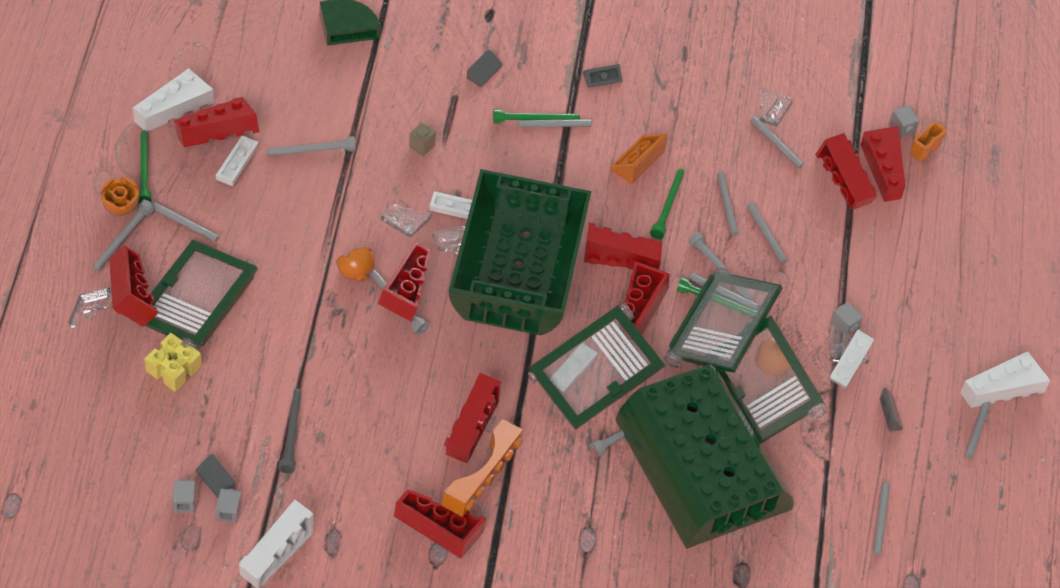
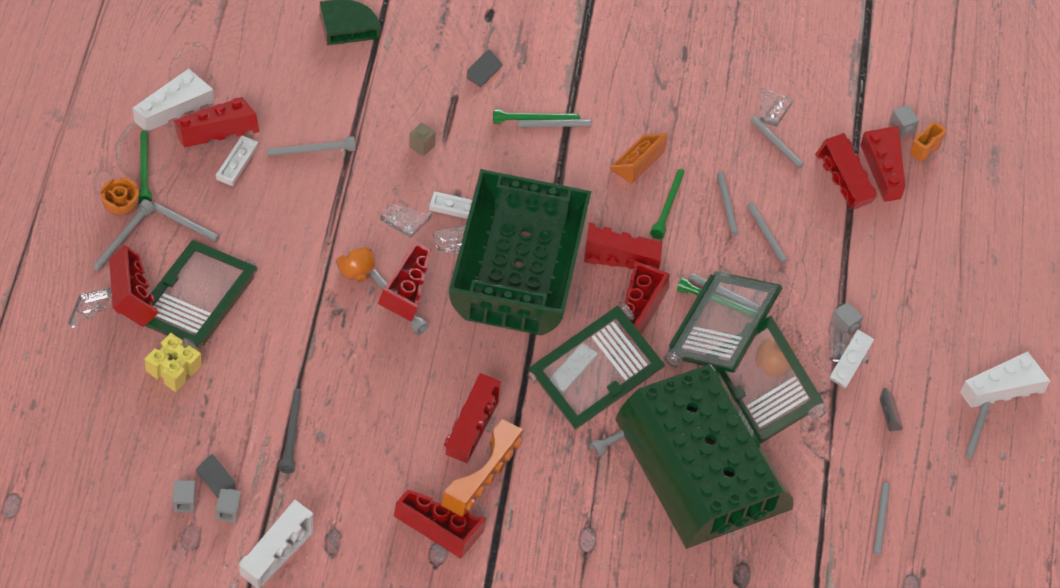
(603, 75): dark grey slope -> none
(697, 241): light grey piece -> none

